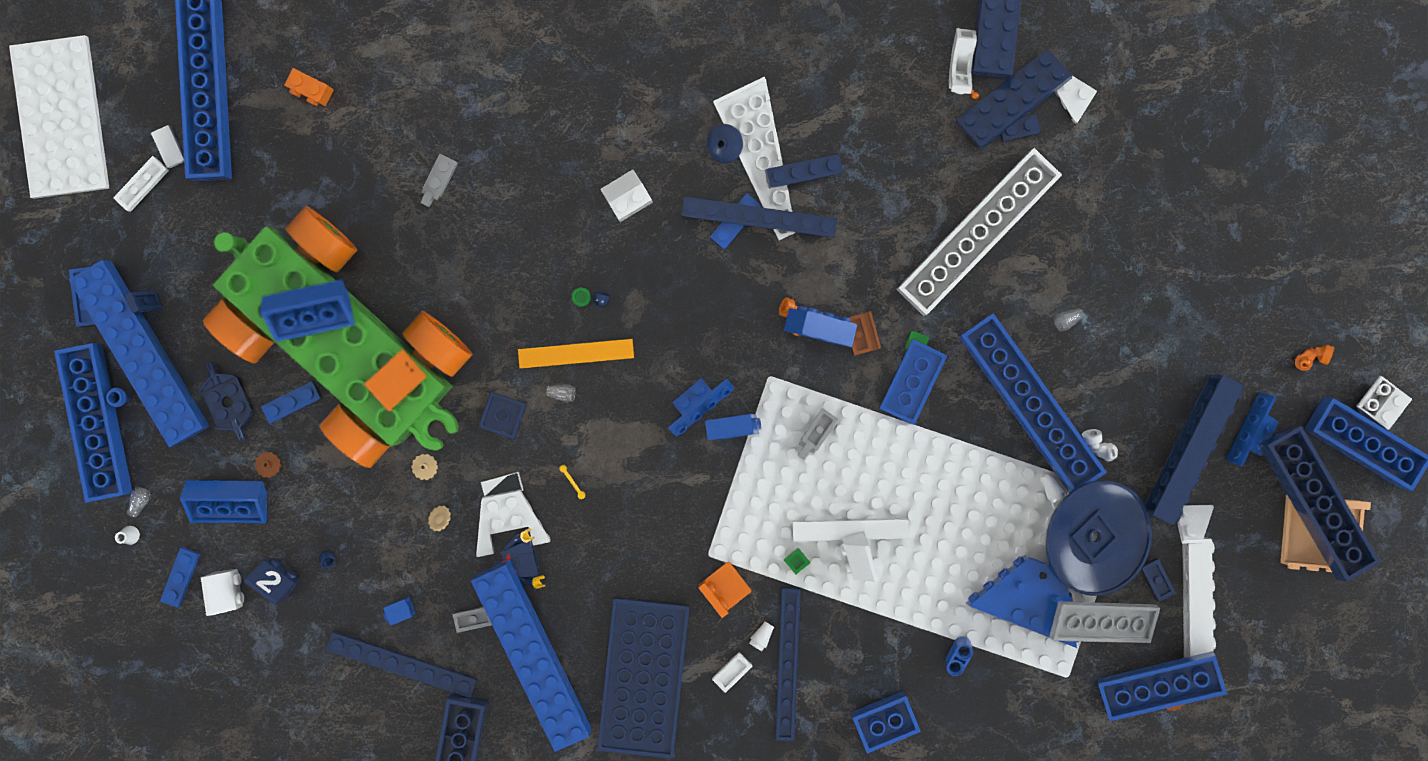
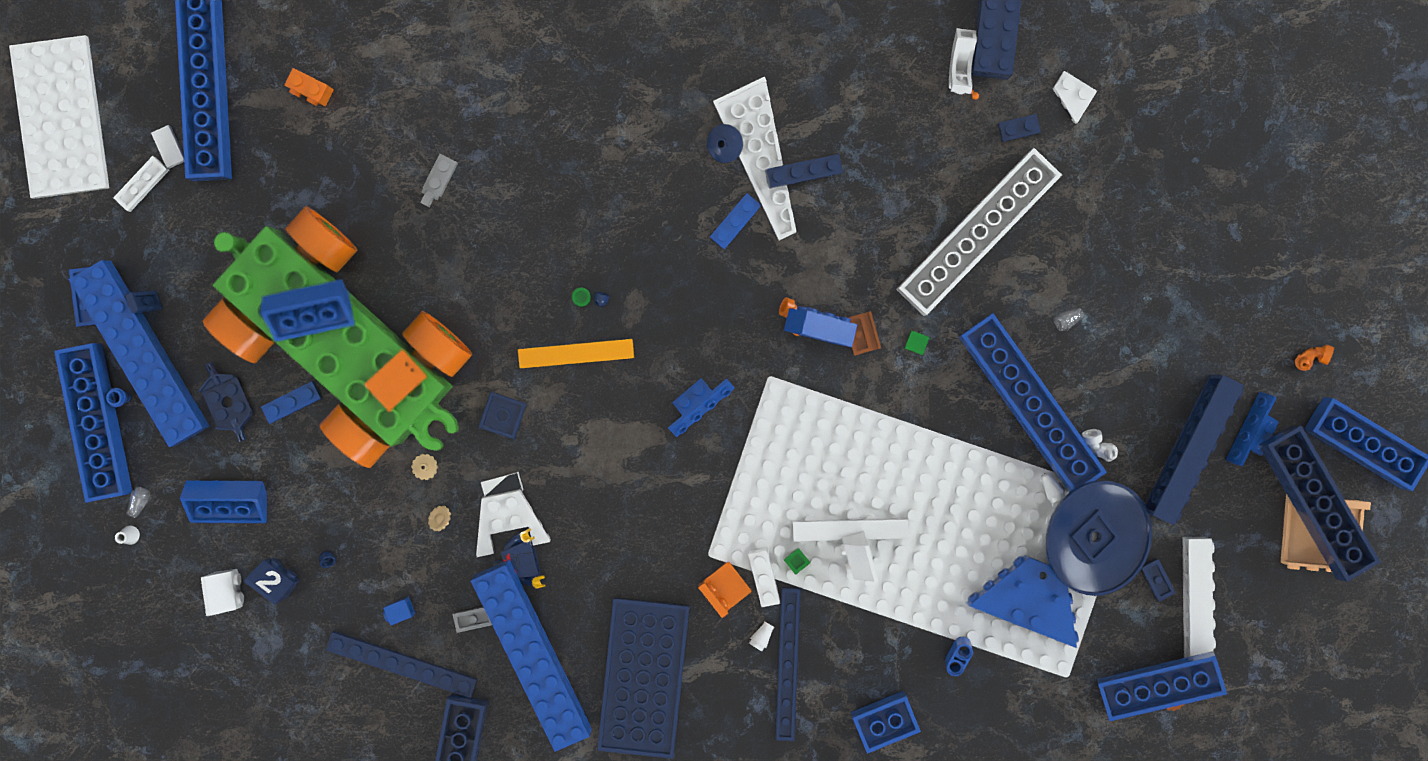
(180, 577): blue plate -> none
(267, 464): dark orange piece -> none
(561, 392): clear cone -> none
(581, 495): yellow hinge -> none
(626, 195): white slope -> none
(732, 672): white tile -> none
(733, 427): blue window -> none
(759, 217): dark blue plate -> none
(764, 577): none -> white plate
(817, 433): light grey hinge -> none
(913, 381): blue plate -> none
(1014, 98): dark blue plate -> none
(1104, 622): light grey plate -> none
(1194, 522): white wing -> none
(1383, 403): white slope -> none

